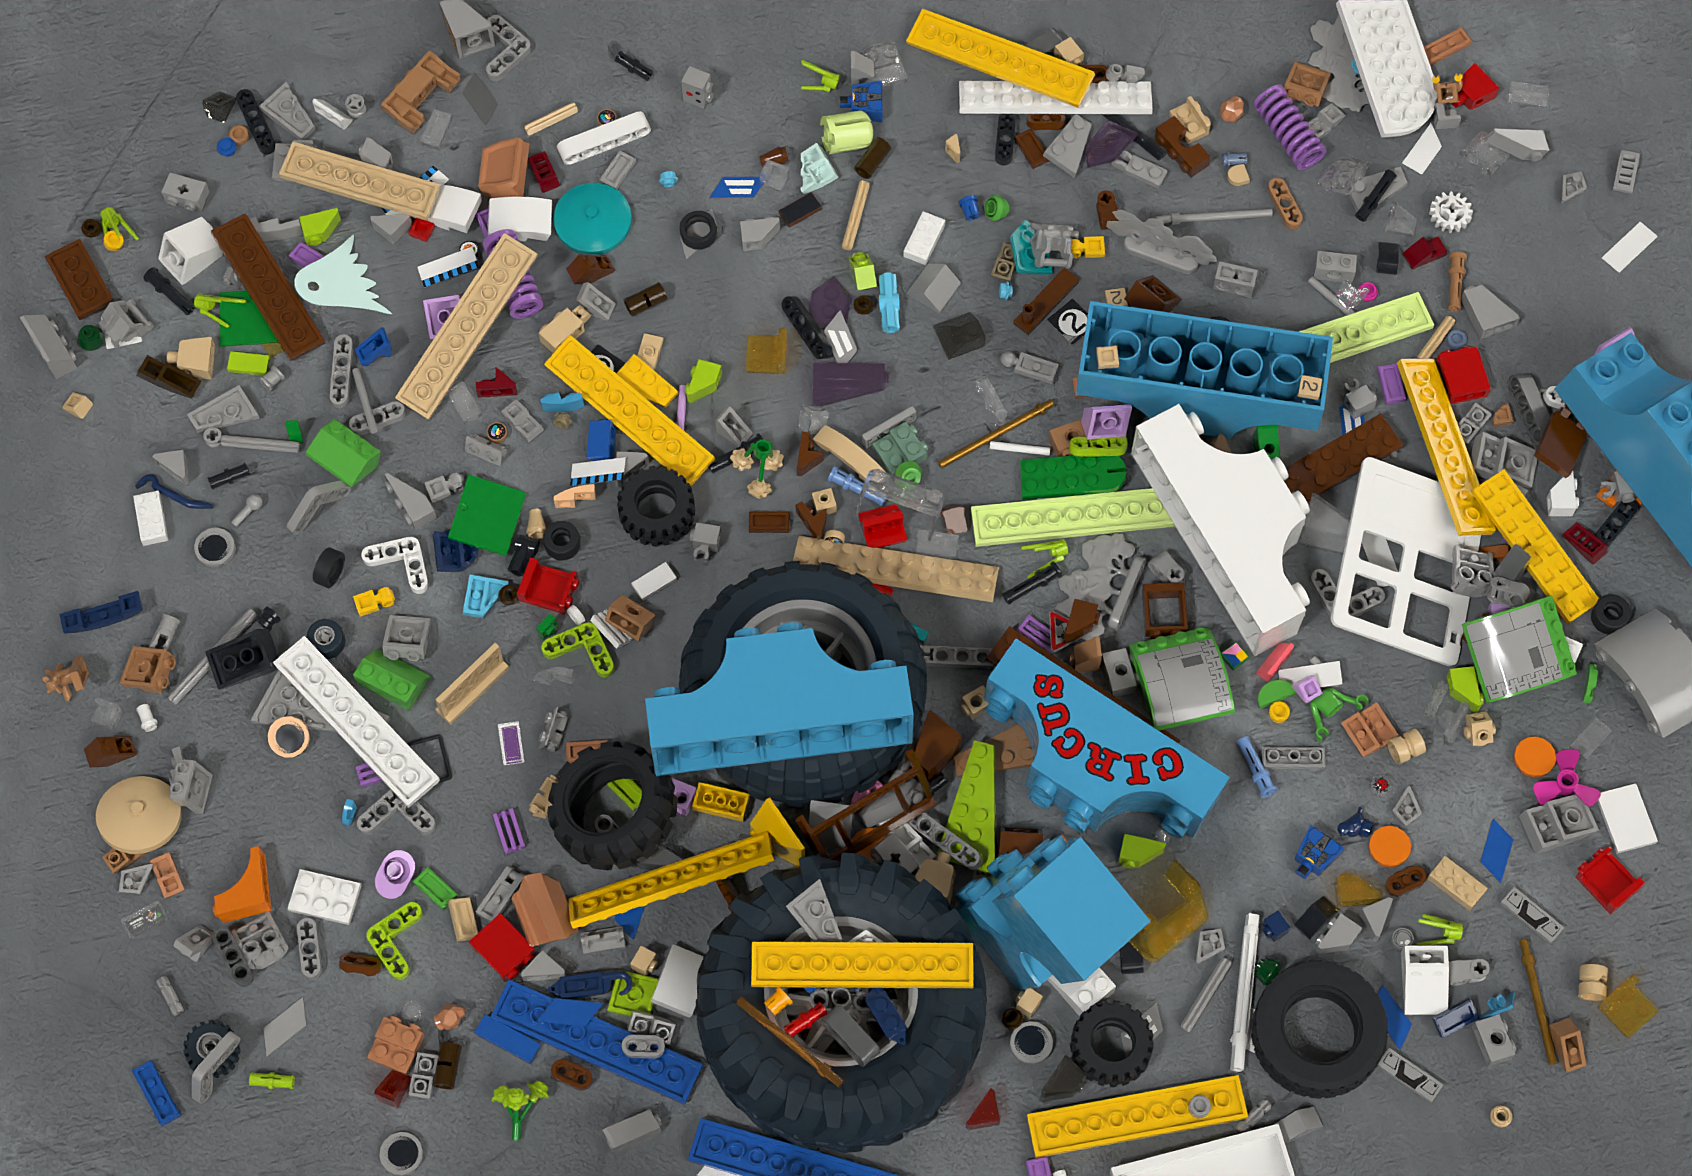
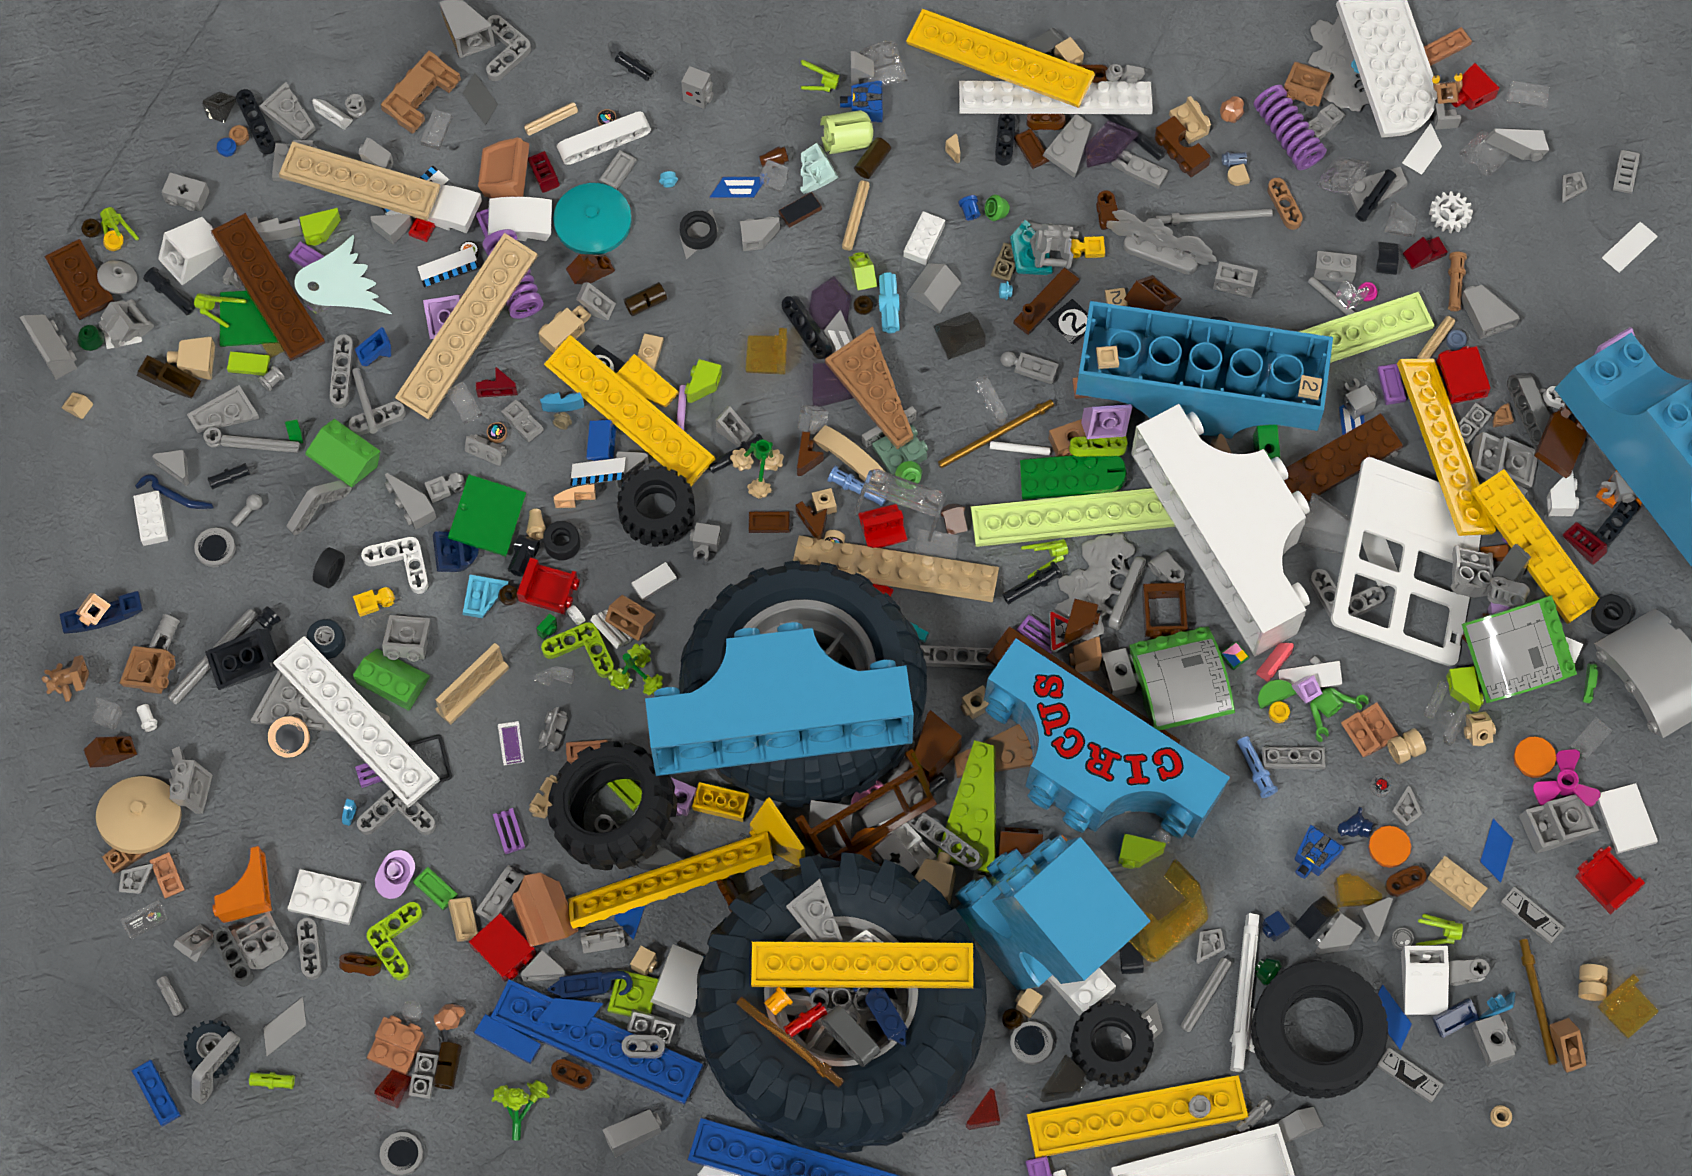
(93, 599): none -> light nougat window
(117, 283): none -> light grey dish
(636, 657): none -> lime plant
(868, 379): none -> medium nougat wing

